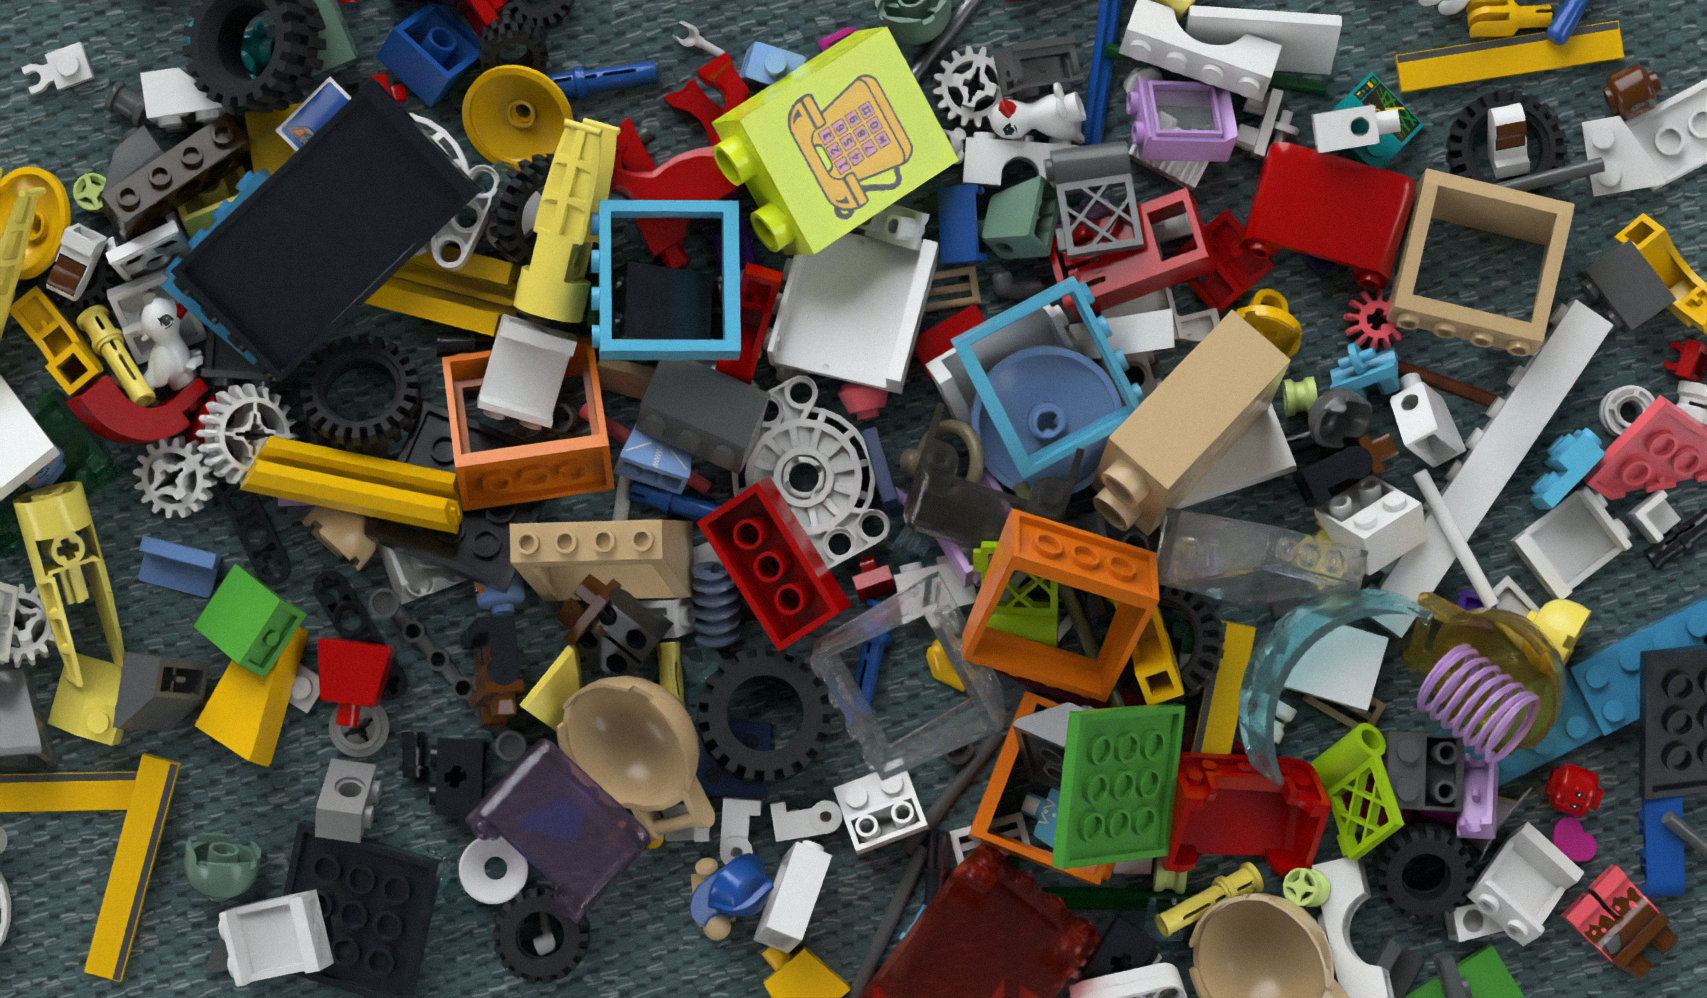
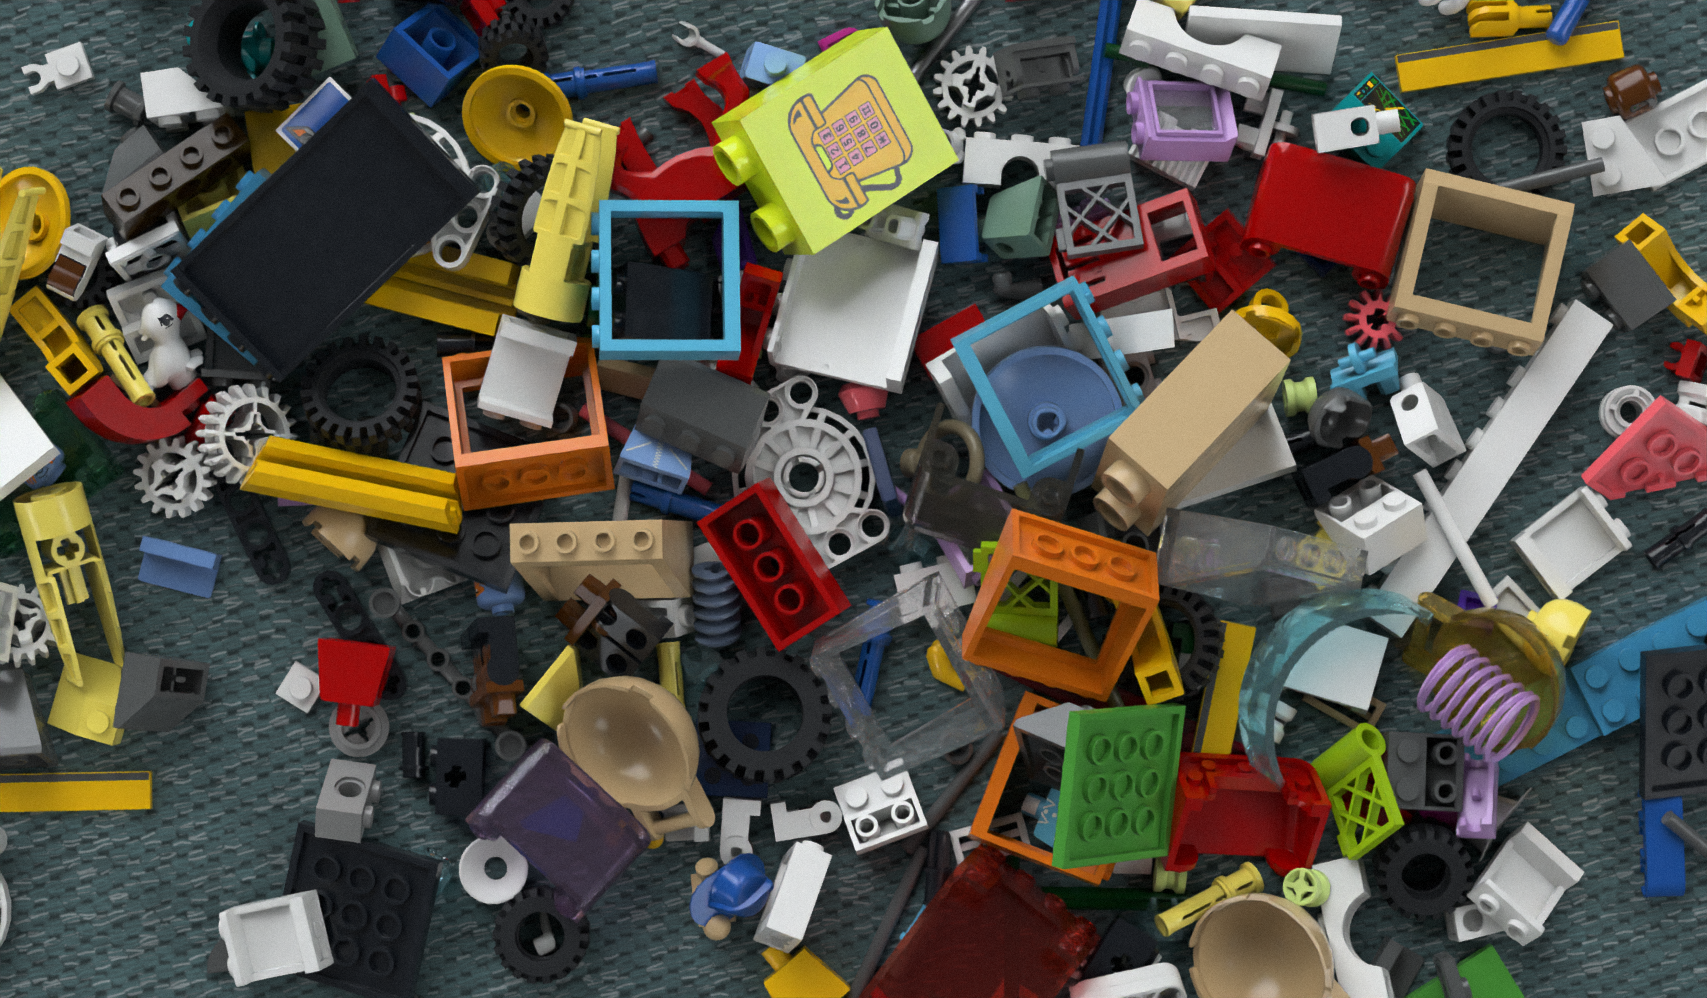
(87, 191): yellowish green wheel -> none
(132, 867): yellow tile -> none
(214, 868): sand green cylinder -> none
(249, 621): bright green panel -> none
(250, 709): yellow slope -> none
(873, 580): red tile -> none
(972, 285): tan tile -> none
(1052, 115): white animal -> none
(1448, 384): copper bar -> none
(1507, 141): white leg -> none
(1570, 461): medium azure plate -> none
(1572, 841): dark pink tile -> none
(1573, 790): red head -> none
(1631, 928): hips -> none
(1654, 516): white panel -> none

